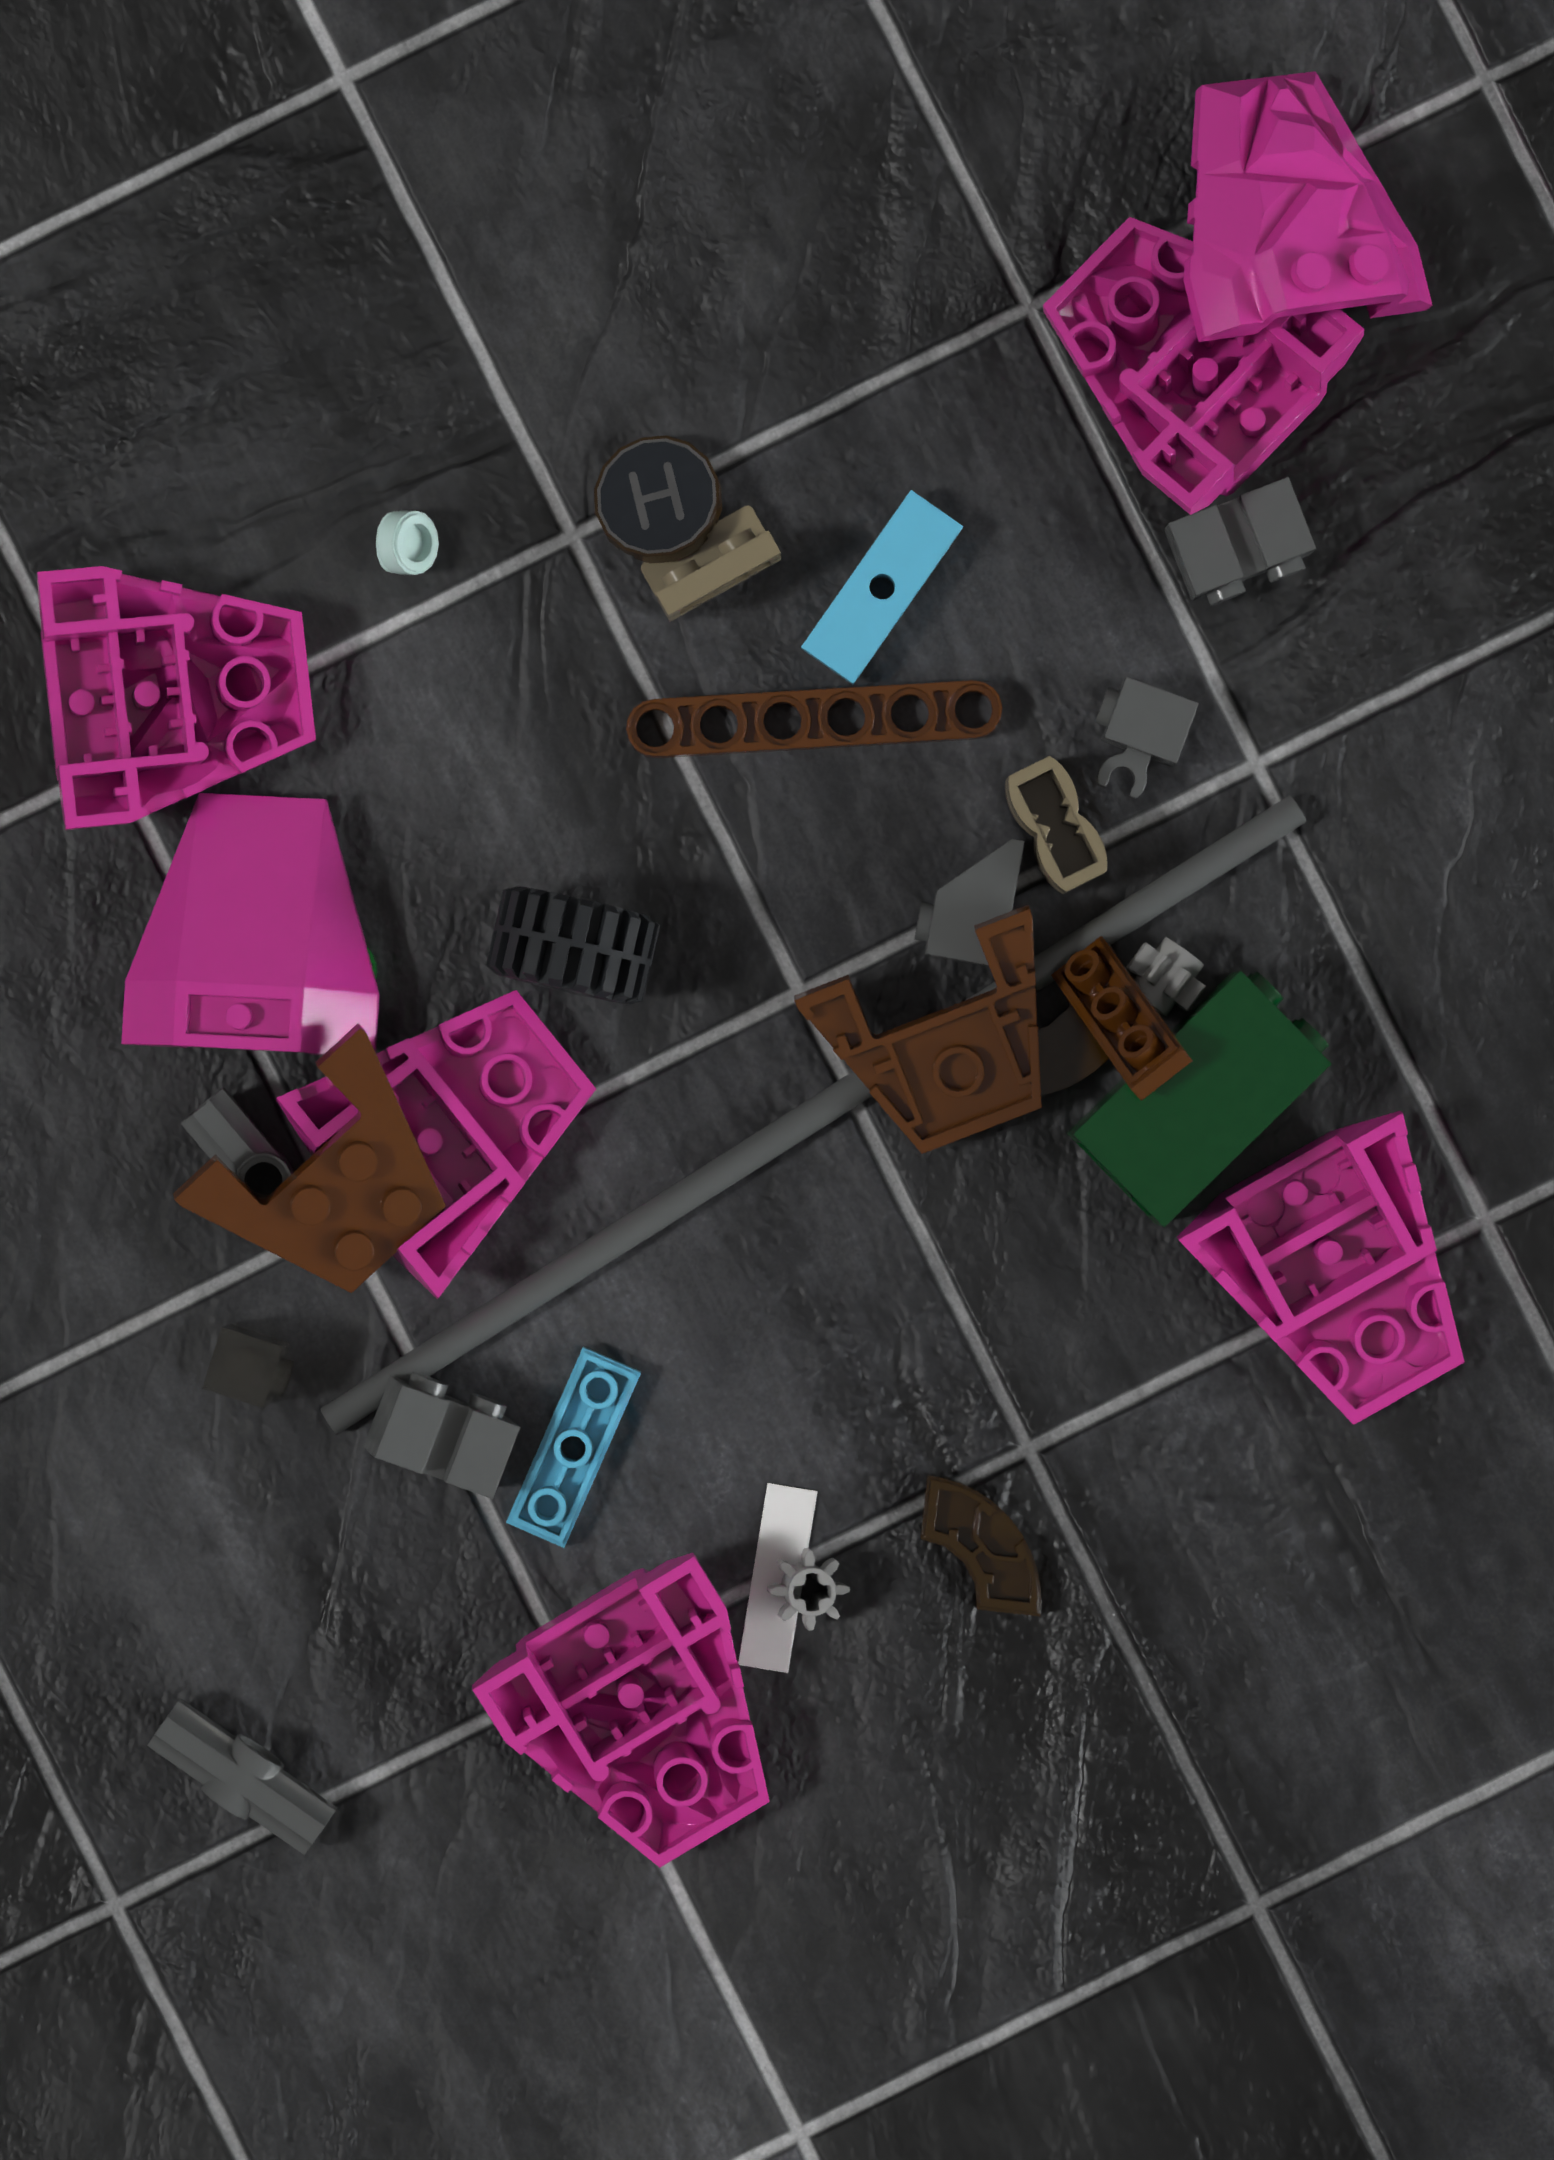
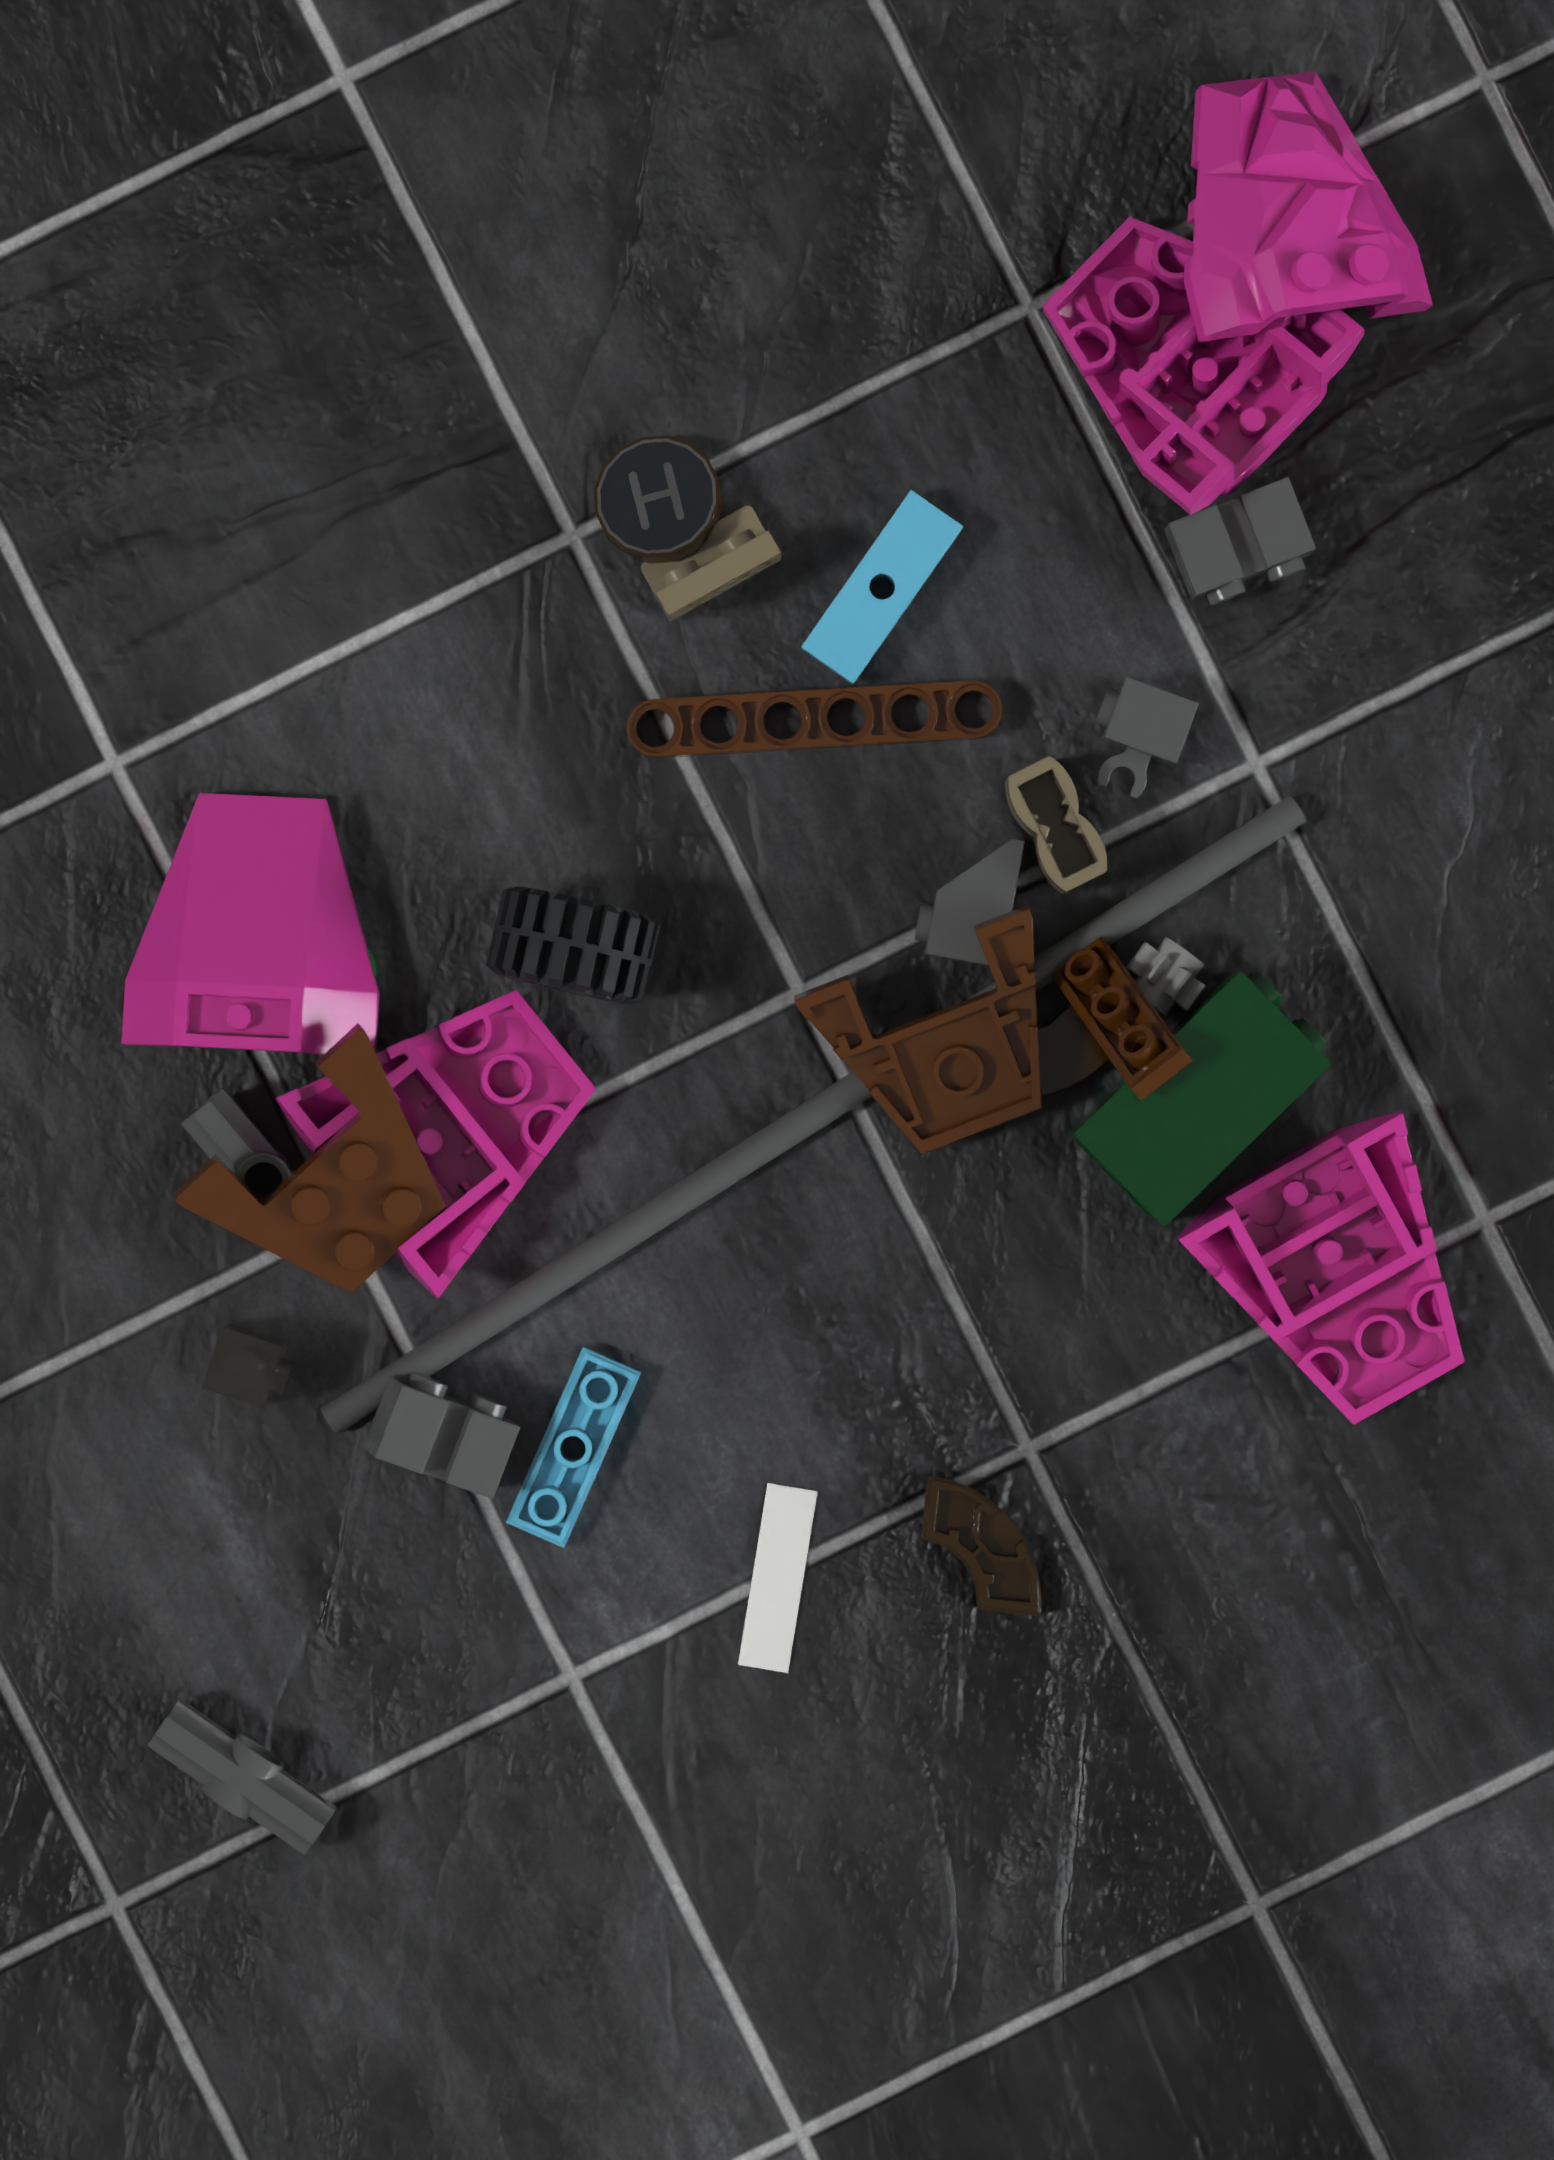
(163, 690): dark pink wedge -> none
(406, 542): light aqua tile -> none
(637, 1709): dark pink wedge -> none
(821, 1601): light grey gear -> none

